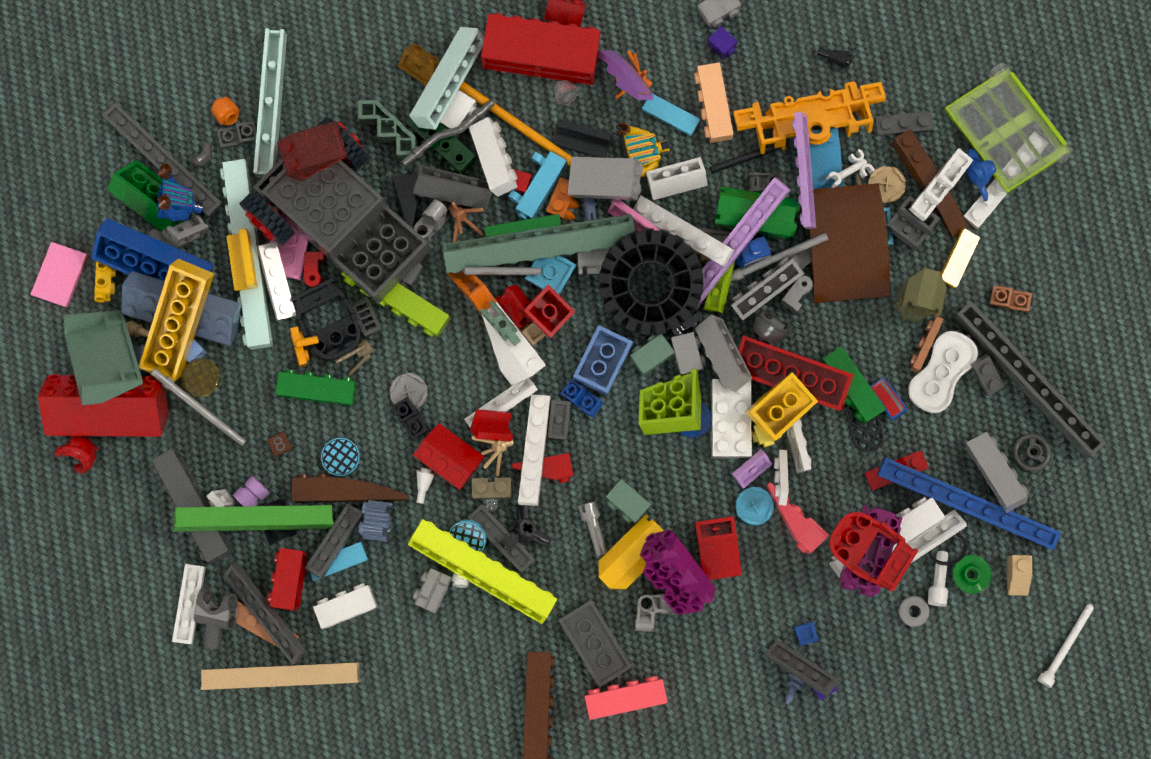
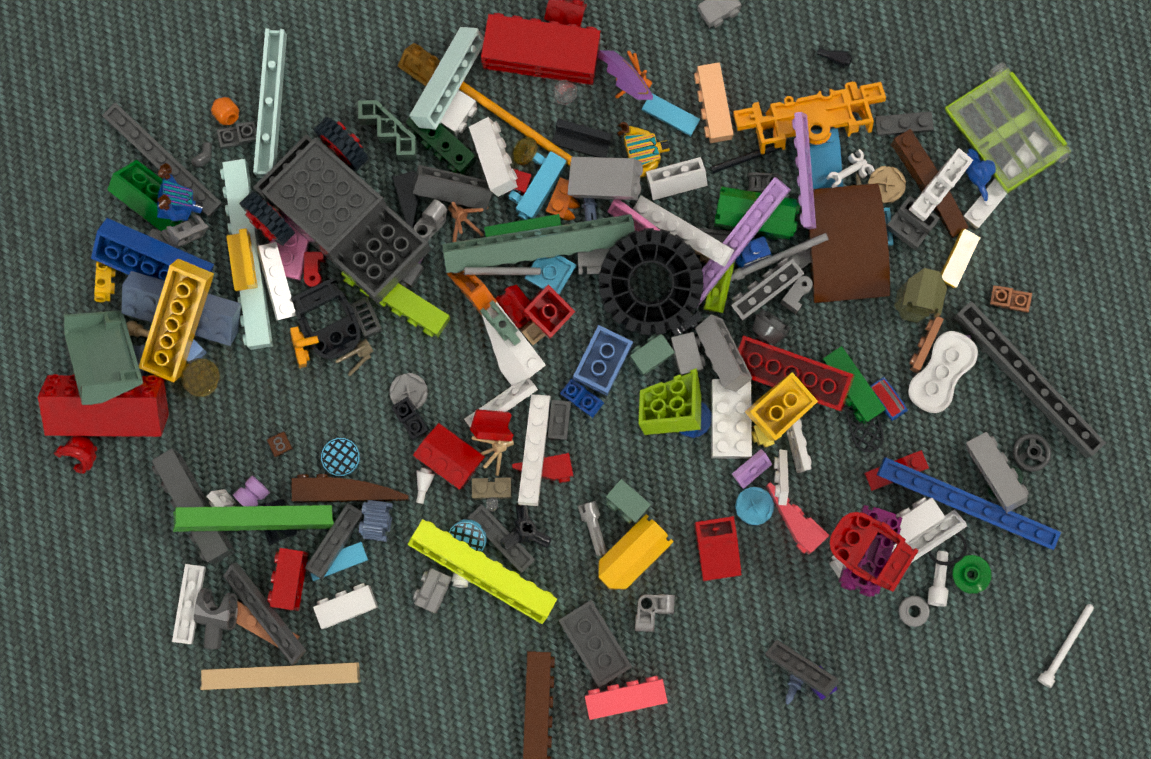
(59, 274): bright pink tile -> none
(168, 383): light grey bar -> none
(311, 150): clear red slope -> none
(316, 389): green brick -> none
(418, 152): dark grey bar -> none
(520, 148): none -> clear yellow piece
(674, 568): magenta brick -> none
(722, 43): dark purple brick -> none
(806, 633): blue tile -> none
(987, 375): dark grey plate -> none
(1019, 574): tan slope -> none

